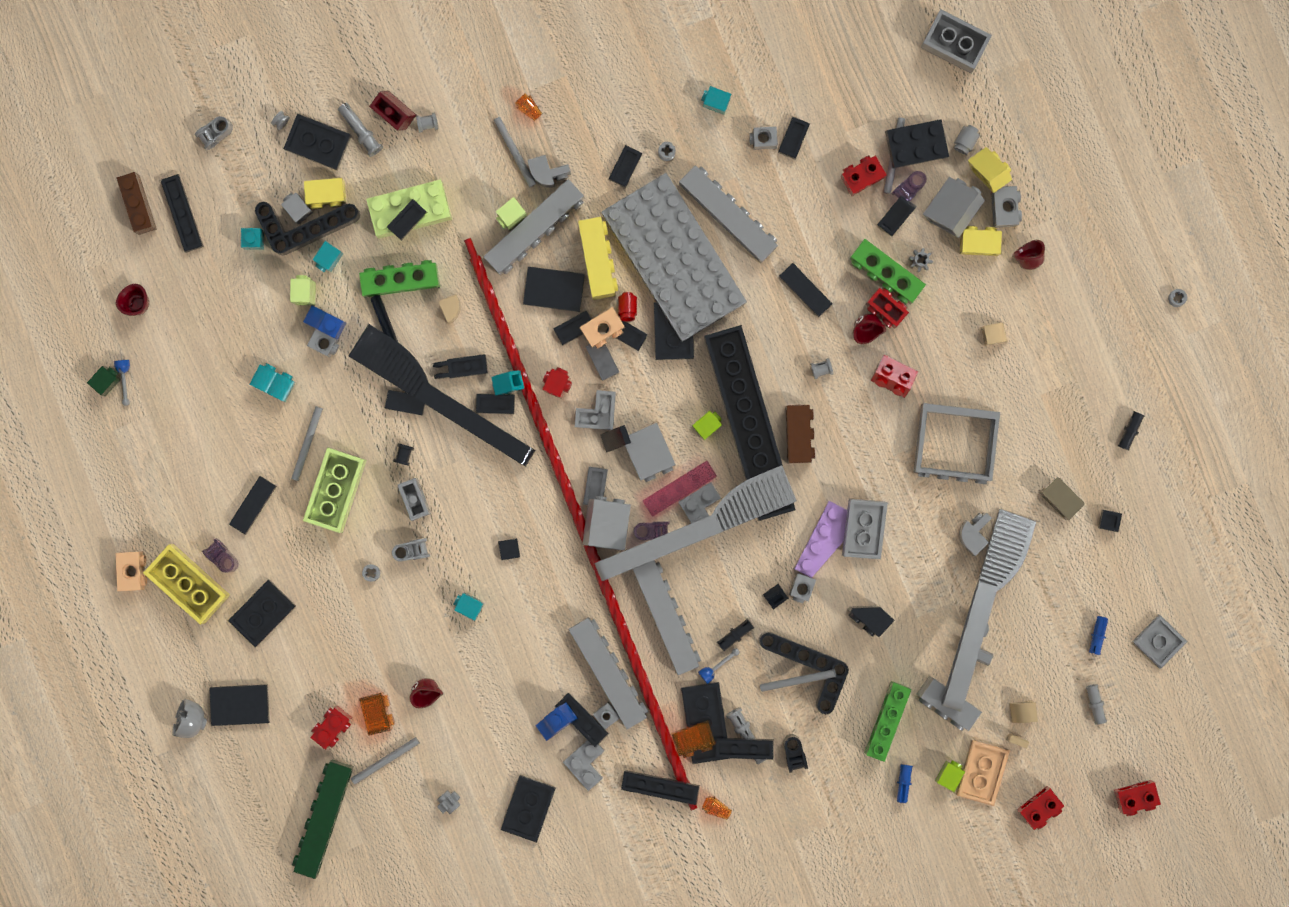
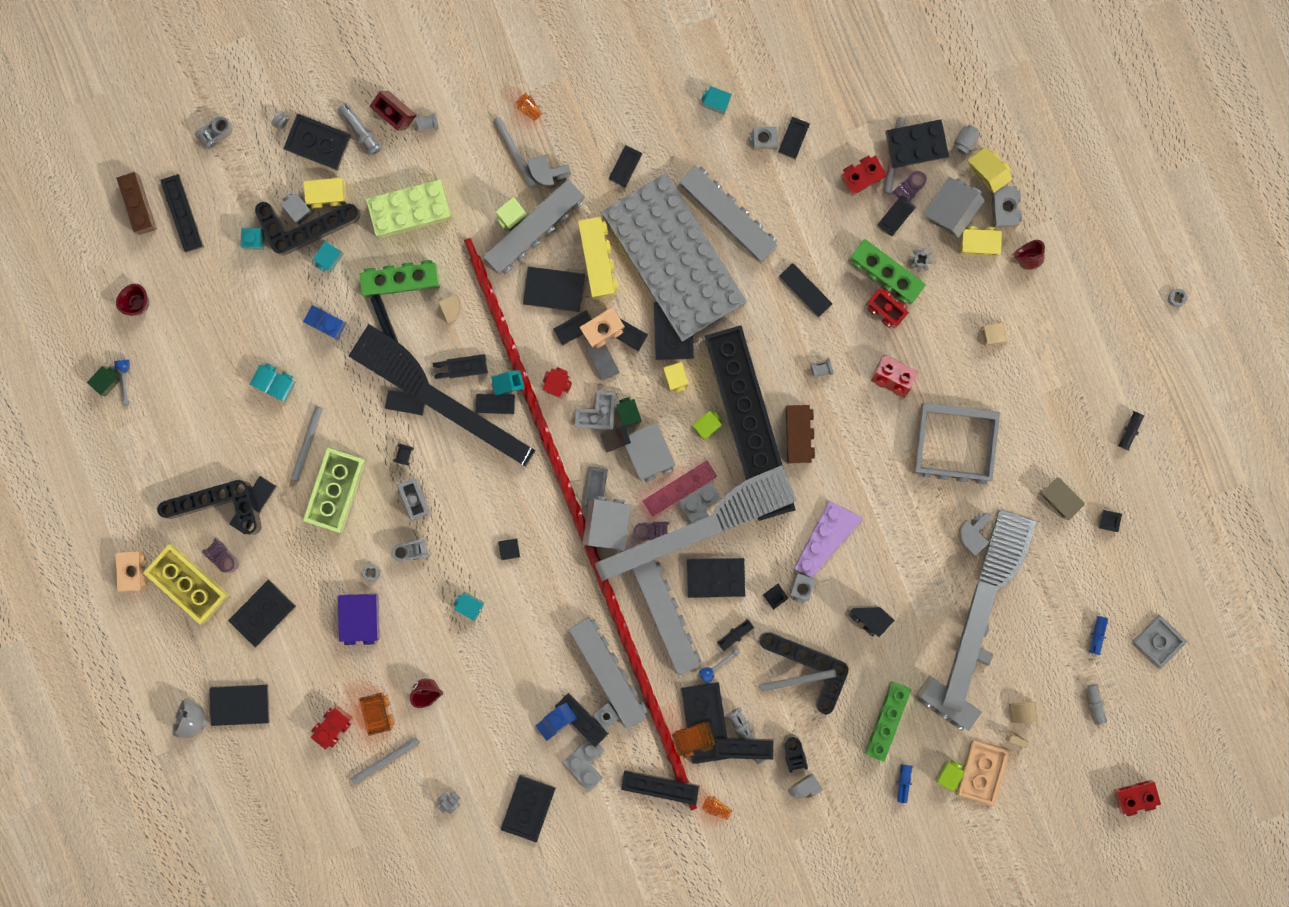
(214, 500): none -> black beam
(302, 290): yellowish green brick -> none
(317, 337): light grey brick -> none
(323, 818): dark green brick -> none
(358, 618): none -> dark purple brick
(407, 219): black tile -> none
(627, 306): red brick -> none
(628, 411): none -> dark green brick
(671, 148): light grey bush -> none
(676, 378): none -> light yellow brick
(716, 577): none -> black plate
(805, 787): none -> light grey rock
(864, 528): light grey plate -> none
(867, 329): dark red helmet -> none
(956, 41): light grey brick -> none
(1039, 805): red brick -> none

